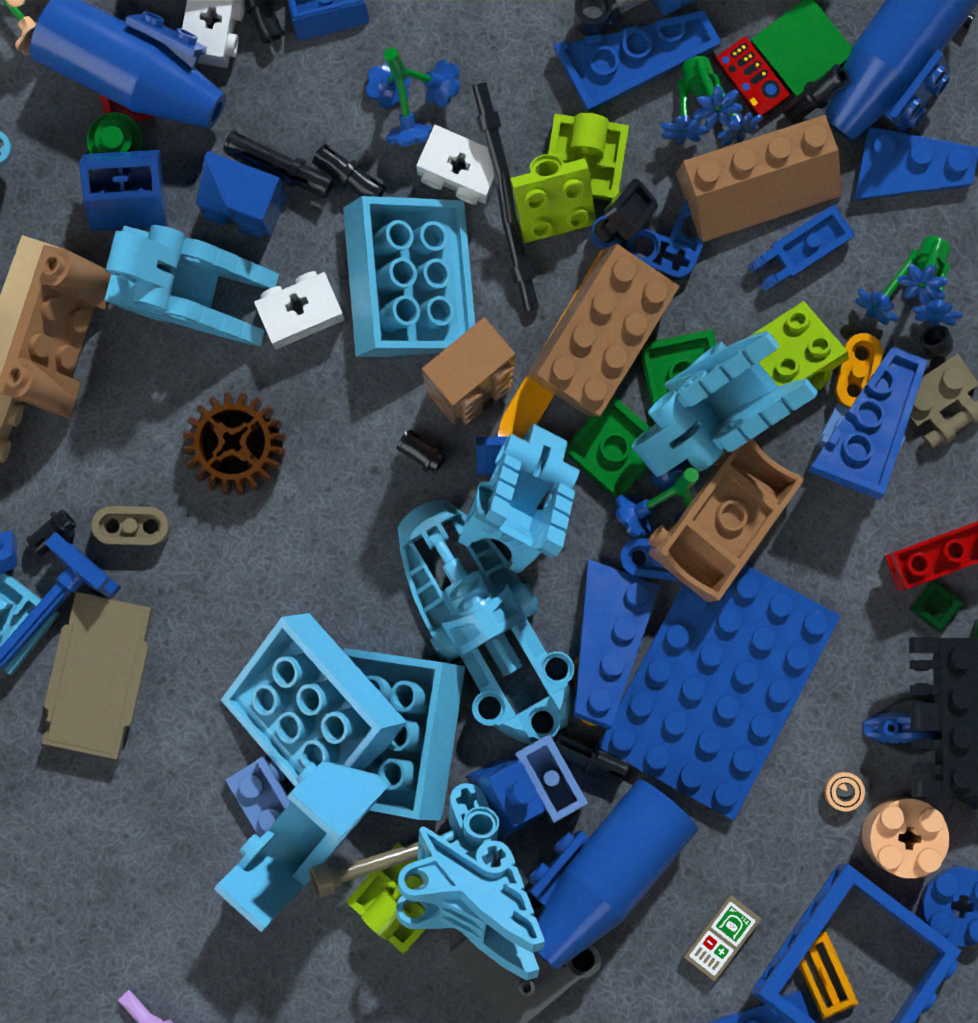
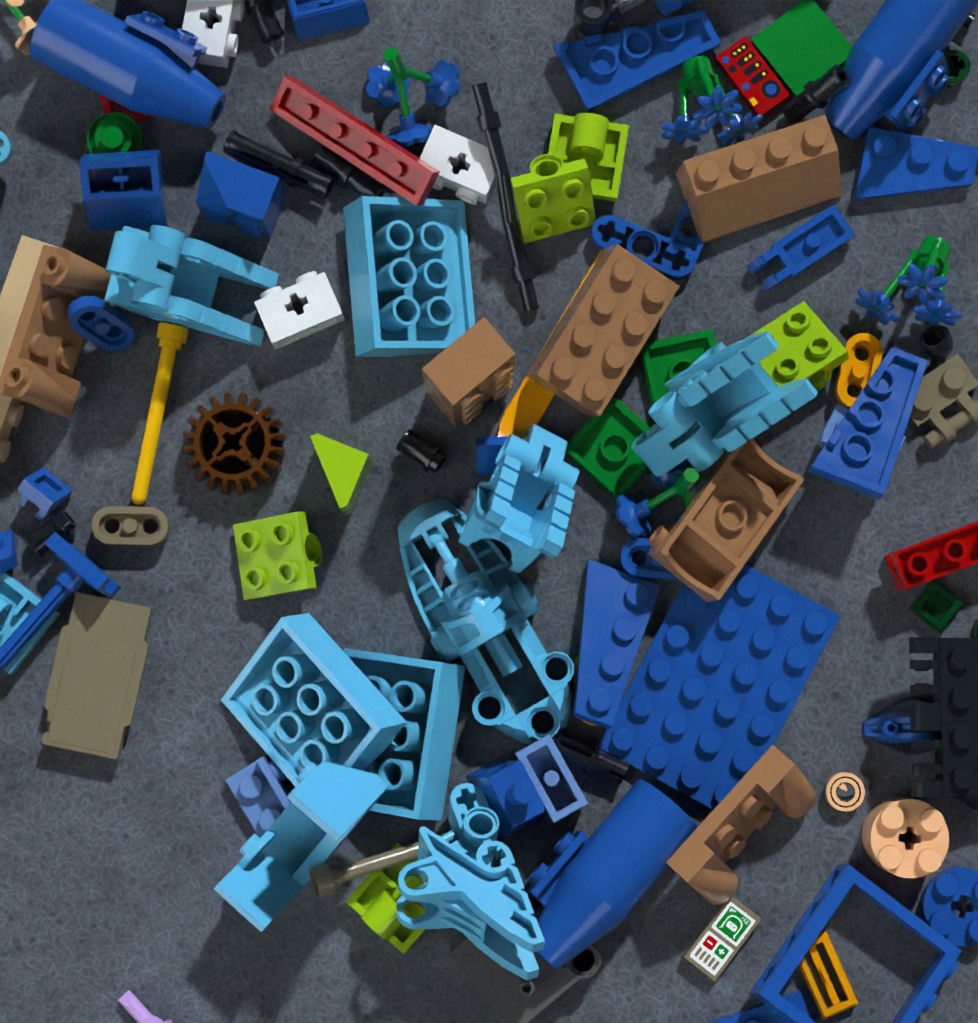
(44, 491): none -> blue tile
(100, 323): none -> blue plate
(170, 340): none -> yellow piece
(276, 555): none -> lime plate
(344, 468): none -> lime slope
(354, 140): none -> plate
(626, 212): black piece -> none
(748, 806): none -> medium nougat piece
(964, 63): none -> dark green bush

